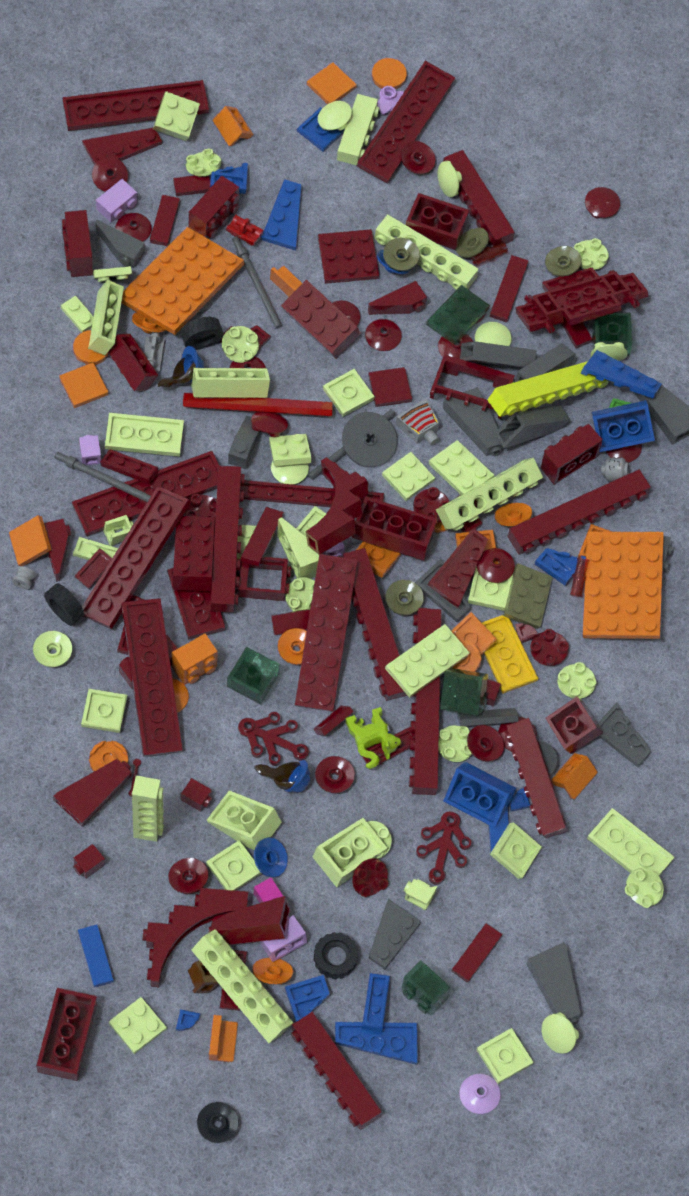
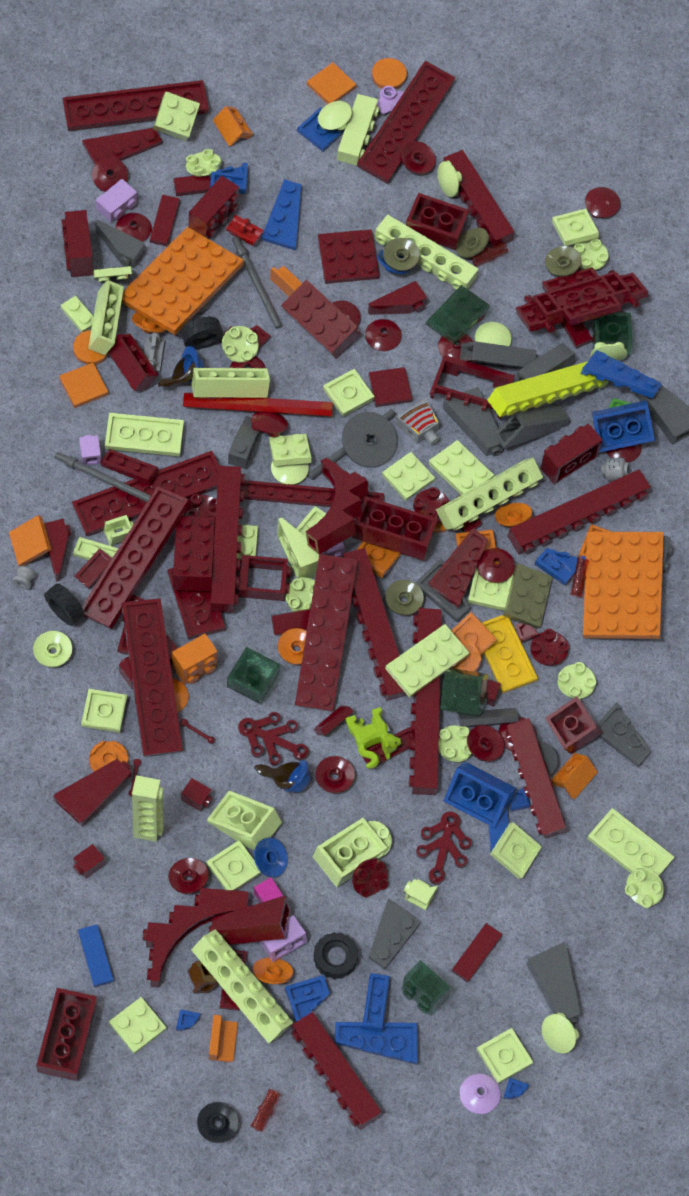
(184, 723): none -> dark red hinge
(262, 537): dark red tile -> none
(265, 1110): none -> clear red pin
(509, 288): dark red tile -> none
(515, 1089): none -> blue tile
(575, 227): none -> yellowish green plate

